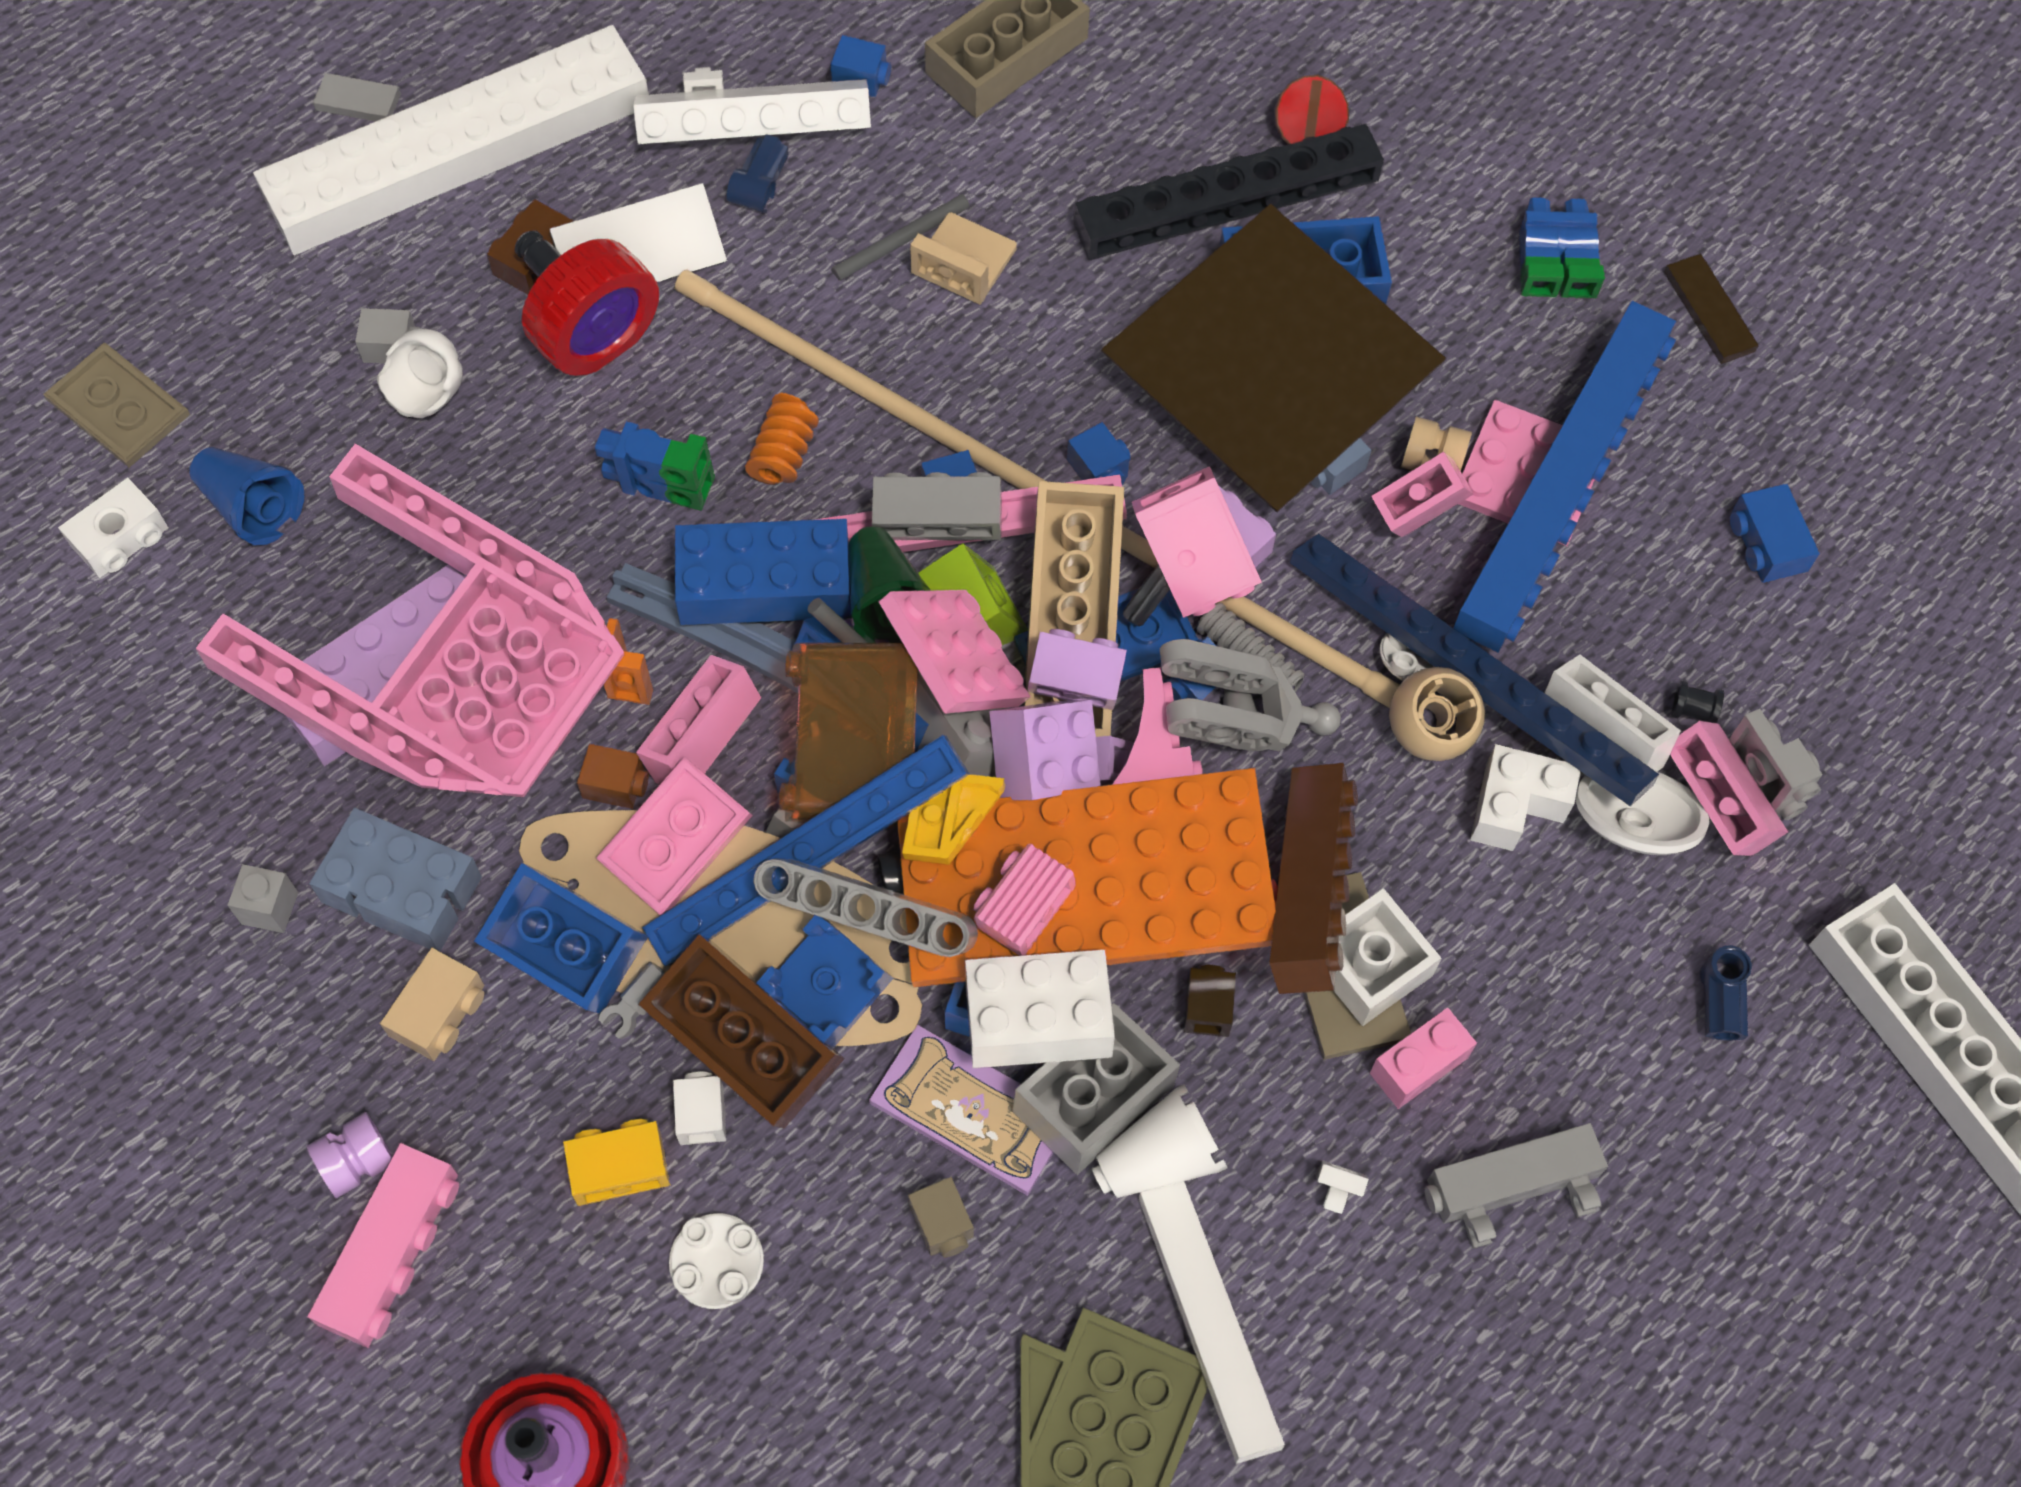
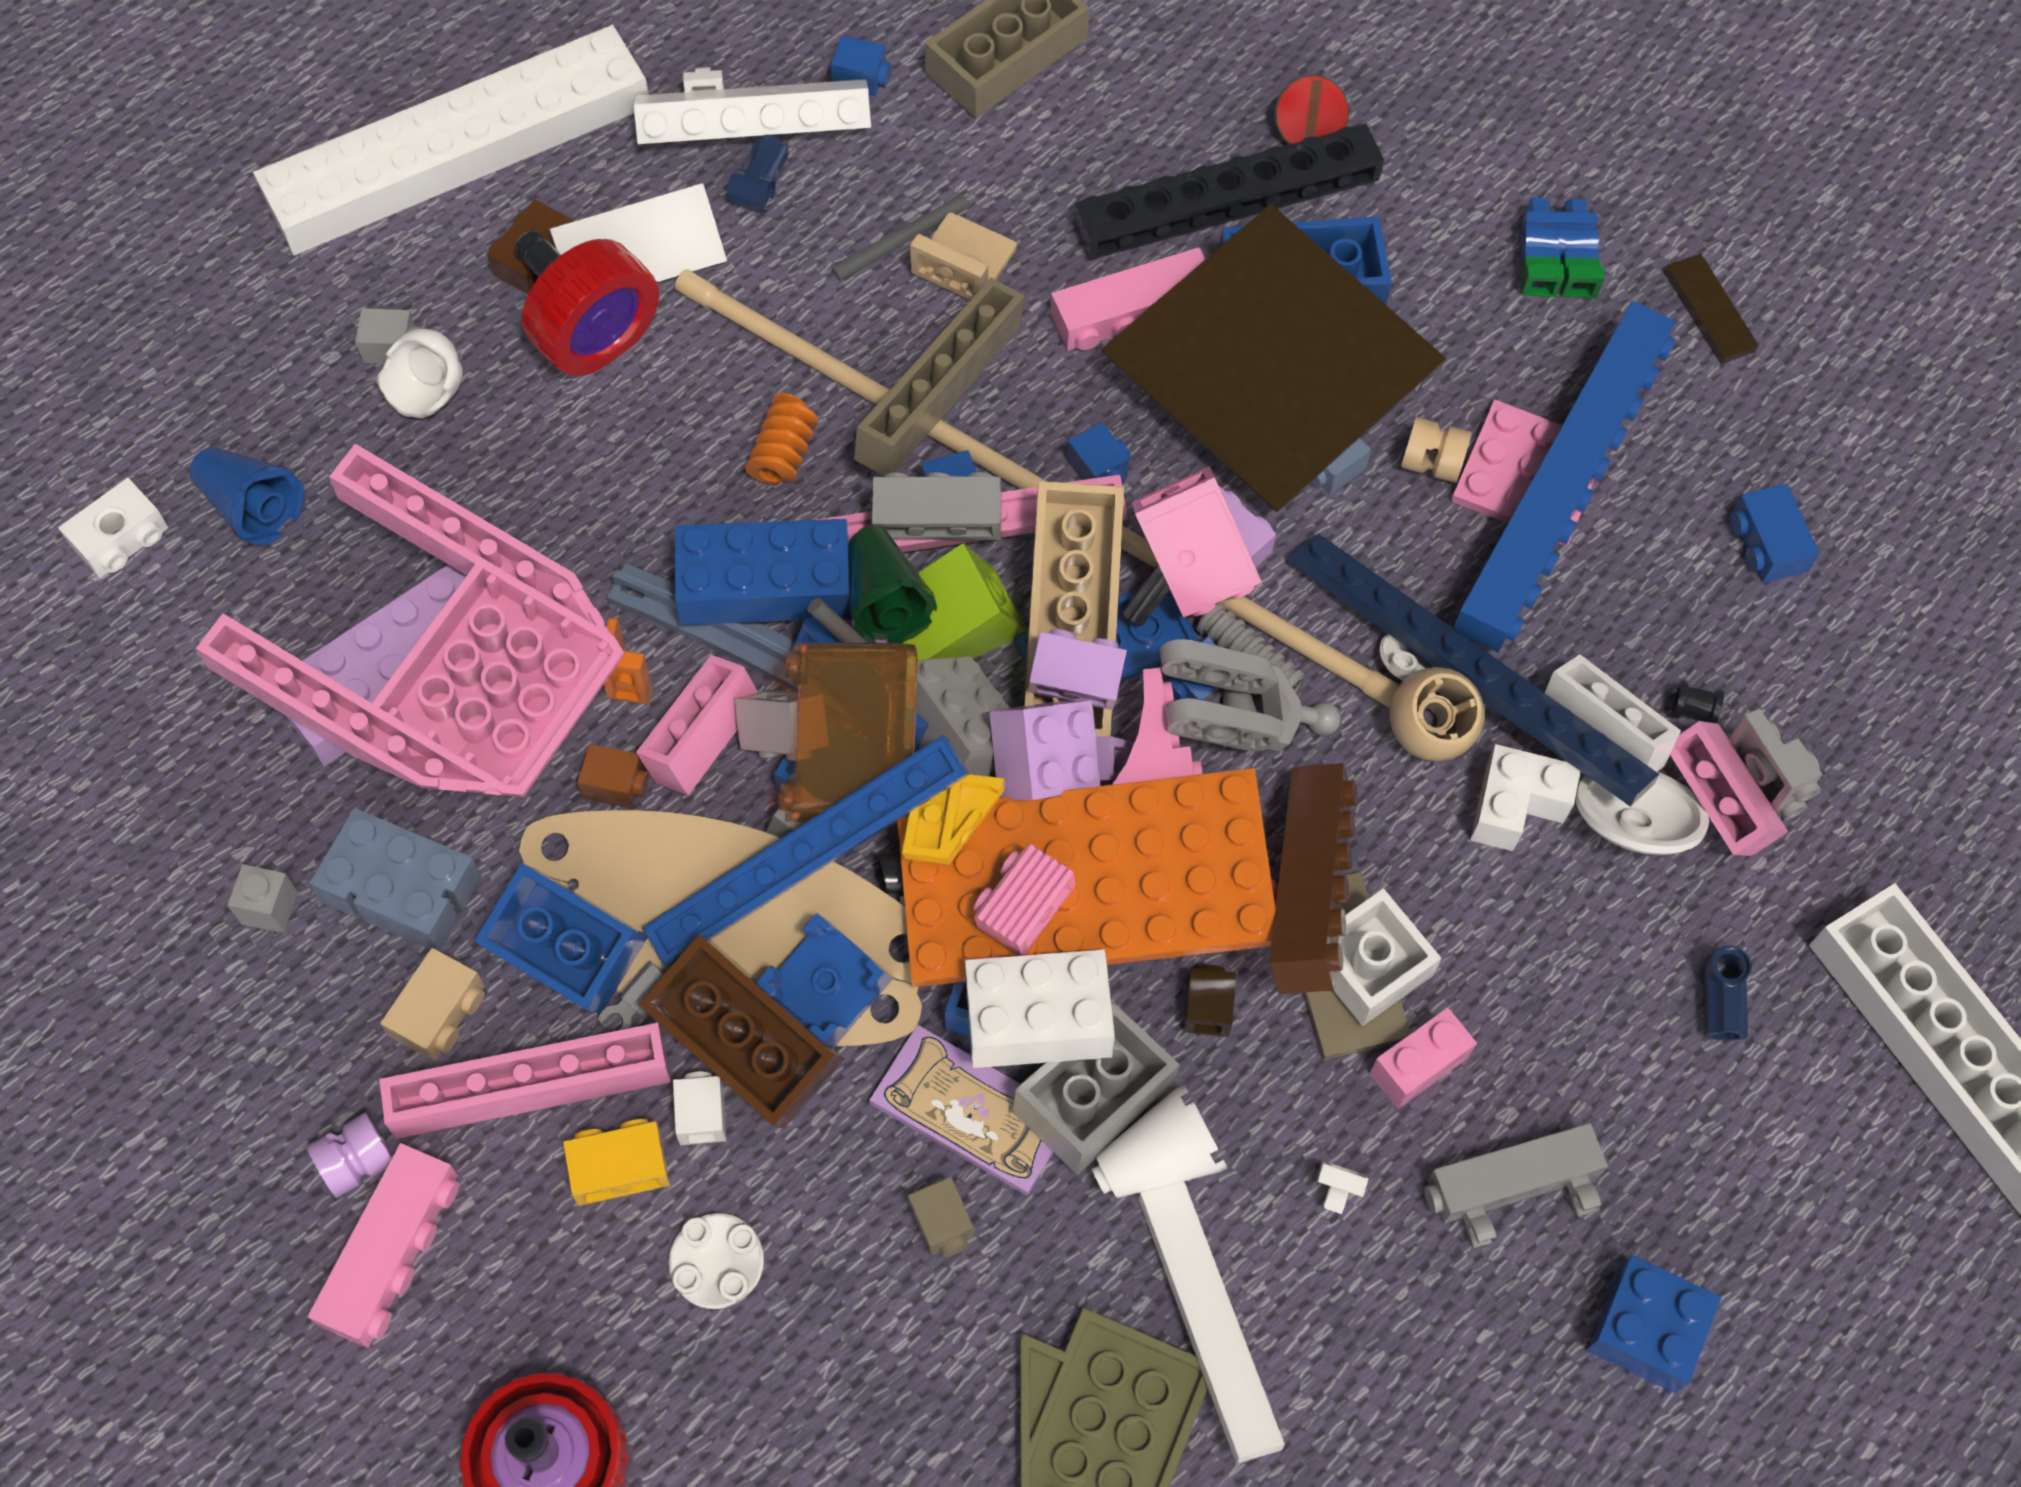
(116, 404): dark tan tile -> none
(356, 97): light grey tile -> none
(524, 1081): none -> bright pink brick
(657, 465): hips -> none
(674, 837): bright pink tile -> none
(768, 723): none -> light grey brick
(843, 906): light grey beam -> none
(938, 378): none -> dark tan brick
(955, 650): bright pink plate -> none
(1111, 303): none -> bright pink brick
(1422, 495): bright pink brick -> none
(1654, 1324): none -> blue brick

